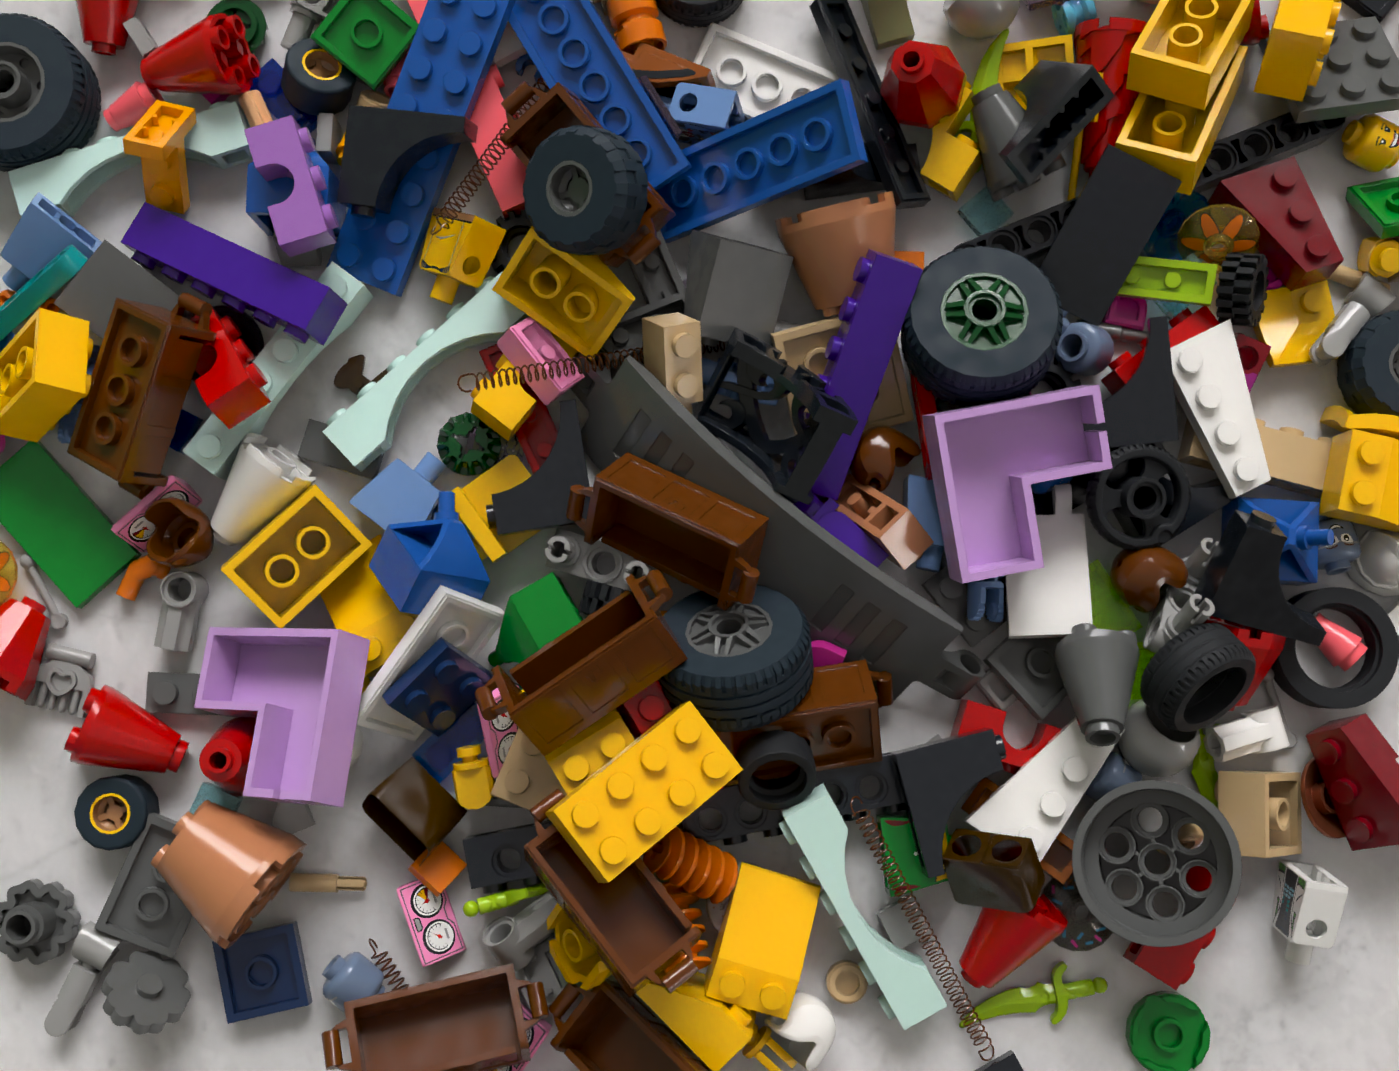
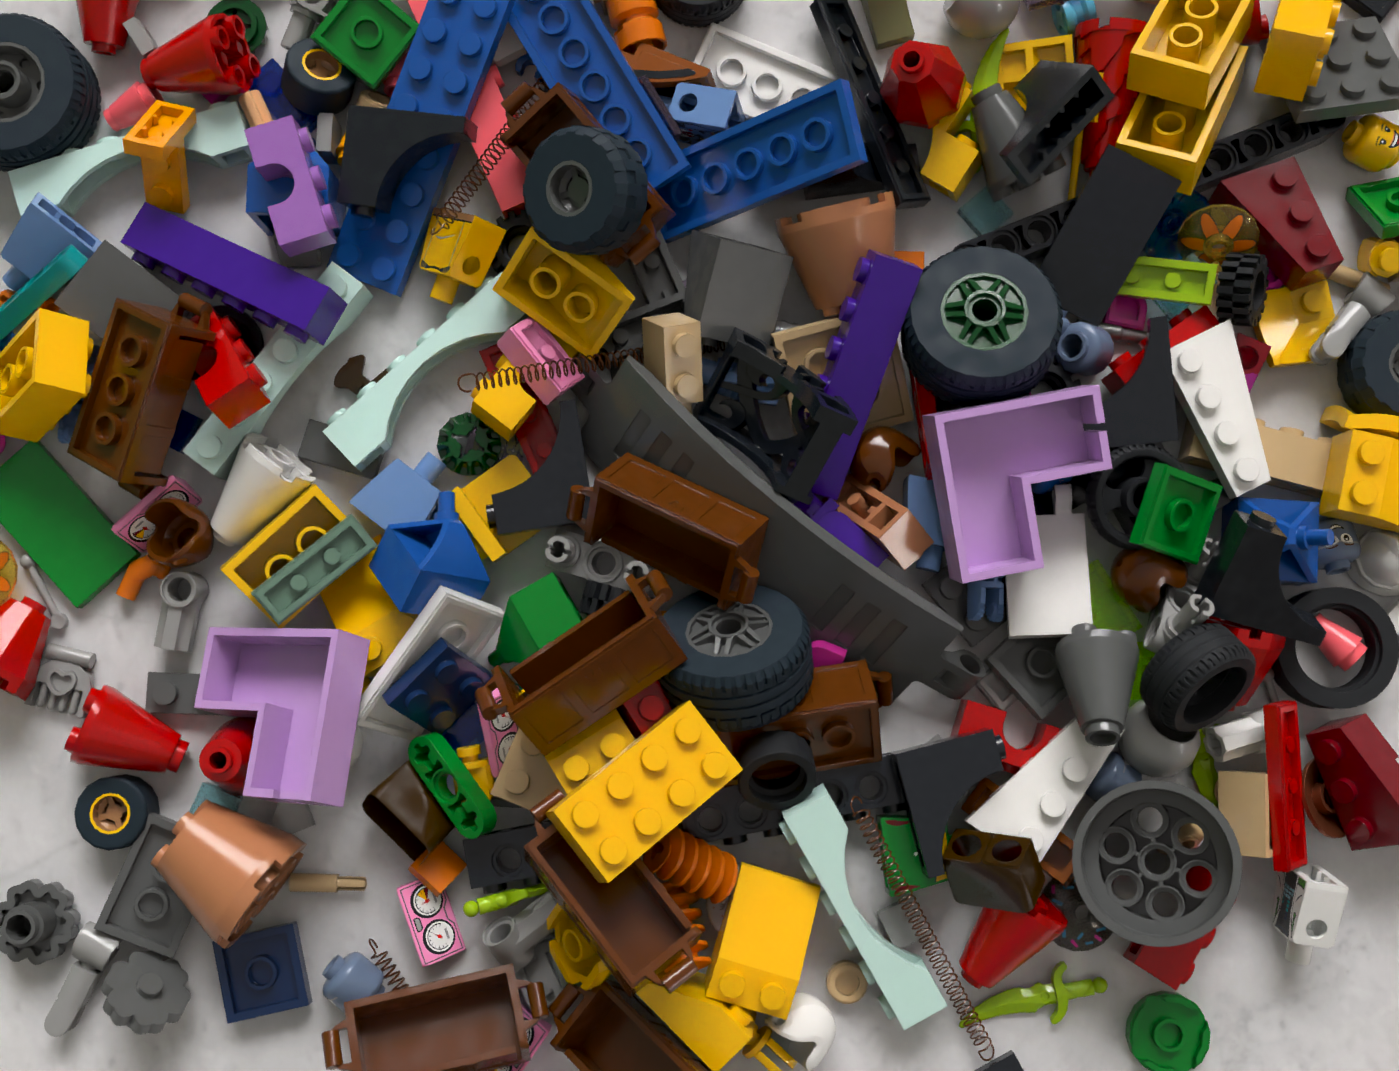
(314, 569): none -> sand green tile
(476, 801): none -> green beam
(1175, 513): none -> green tile
(1285, 785): none -> red tile

